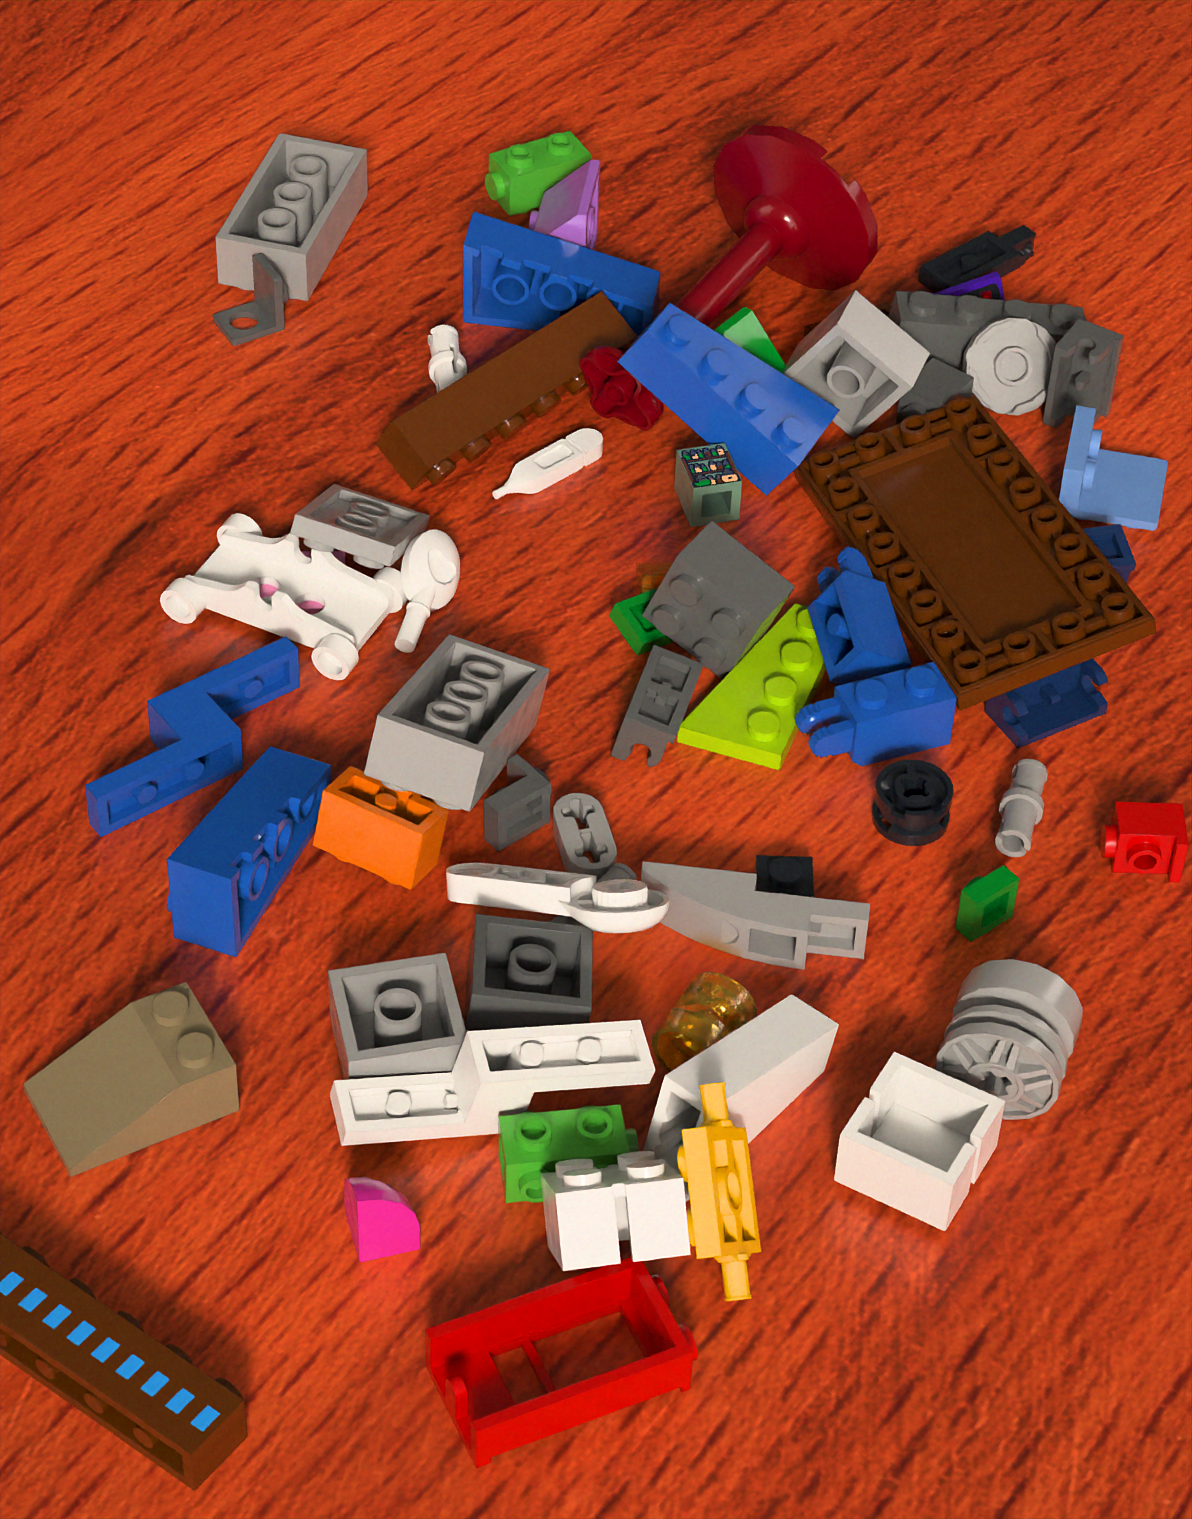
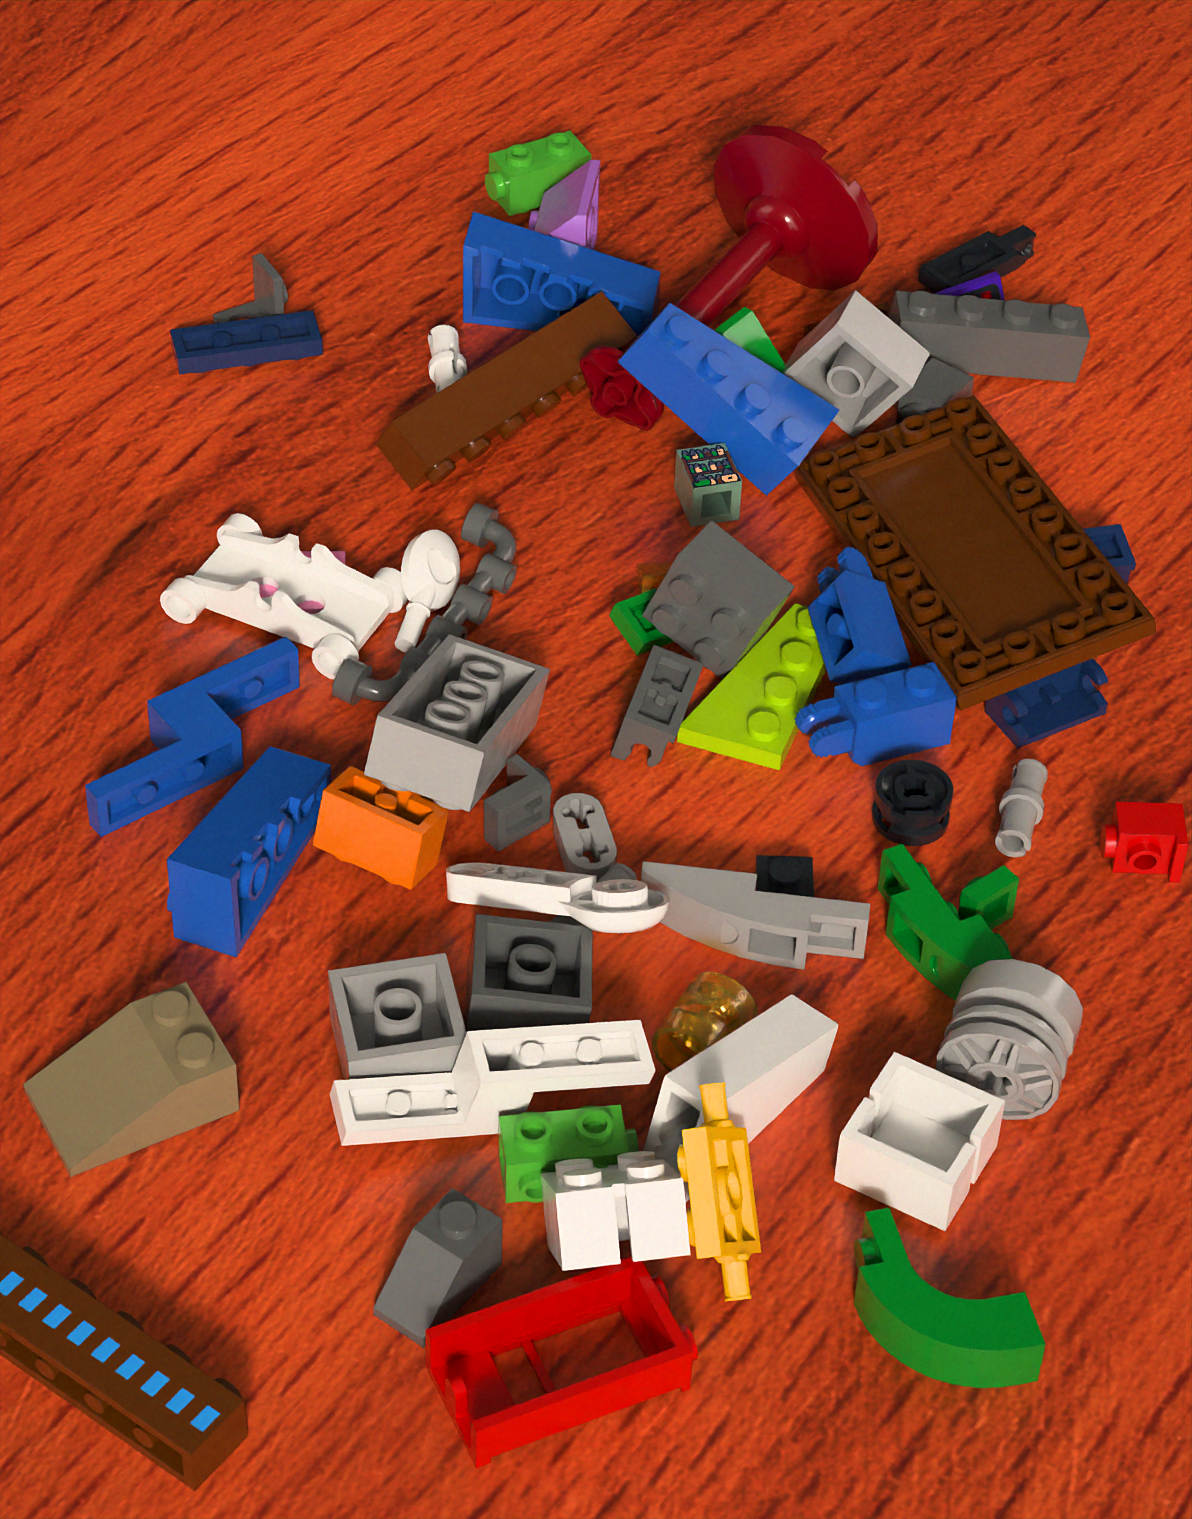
(246, 342): none -> dark blue plate
(293, 213): light grey brick -> none
(359, 525): light grey plate -> none
(379, 1219): dark pink brick -> none
(440, 1266): none -> dark grey slope
(468, 603): none -> dark grey bar
(554, 463): white piece -> none
(930, 928): none -> green slope
(938, 1334): none -> green arch
(1010, 365): light grey tile -> none
(1083, 372): dark grey hinge -> none
(1109, 483): medium blue bracket -> none

